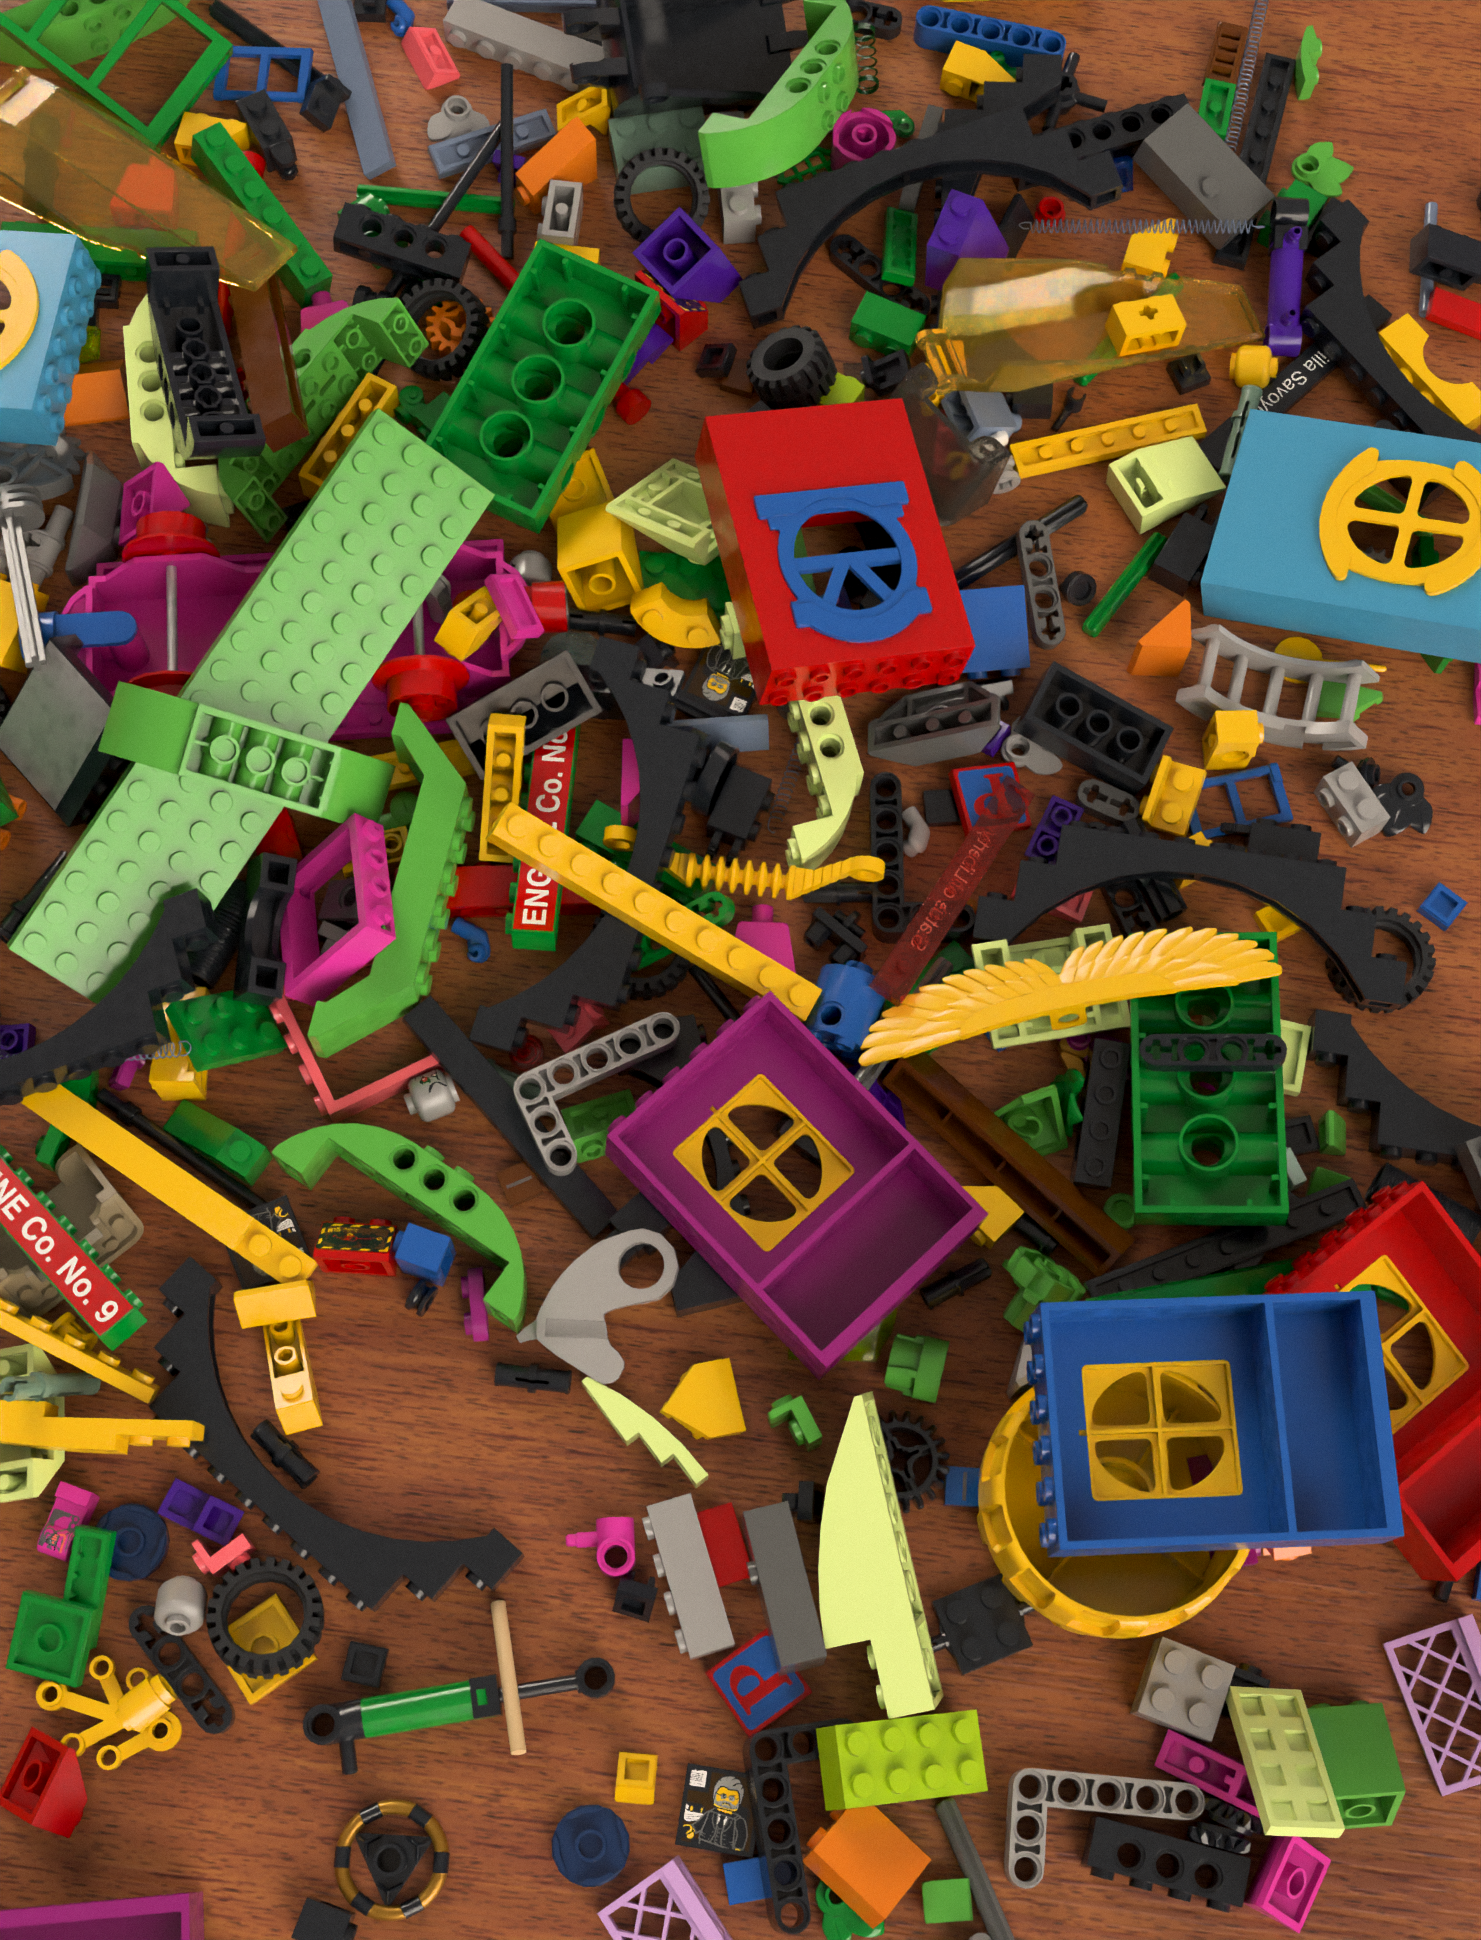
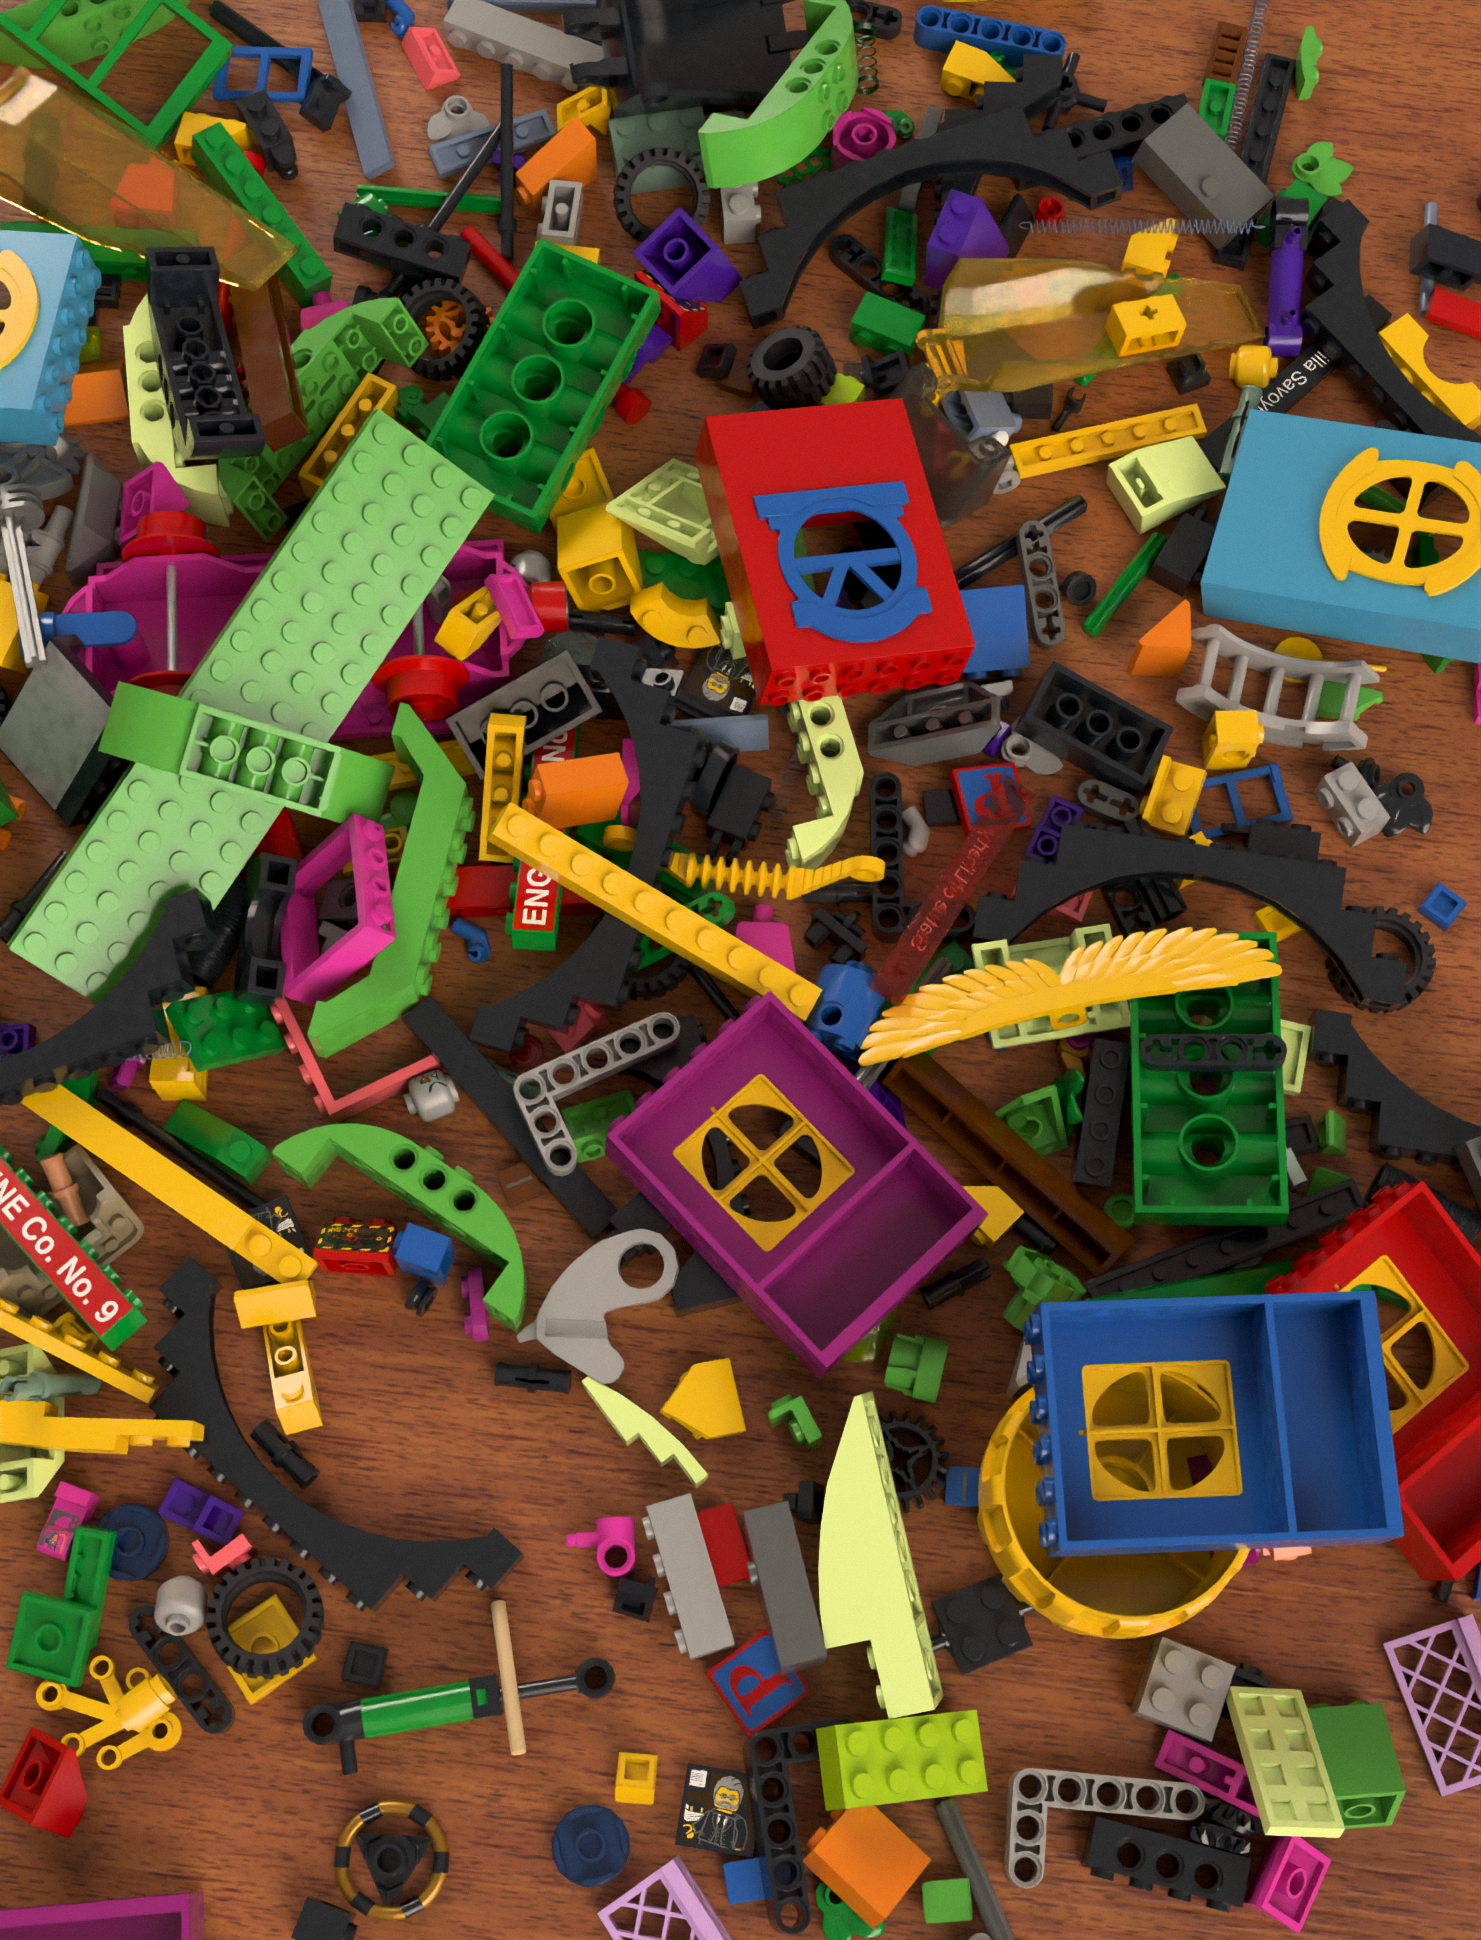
(64, 1189): none -> nougat pin
(577, 790): none -> orange brick

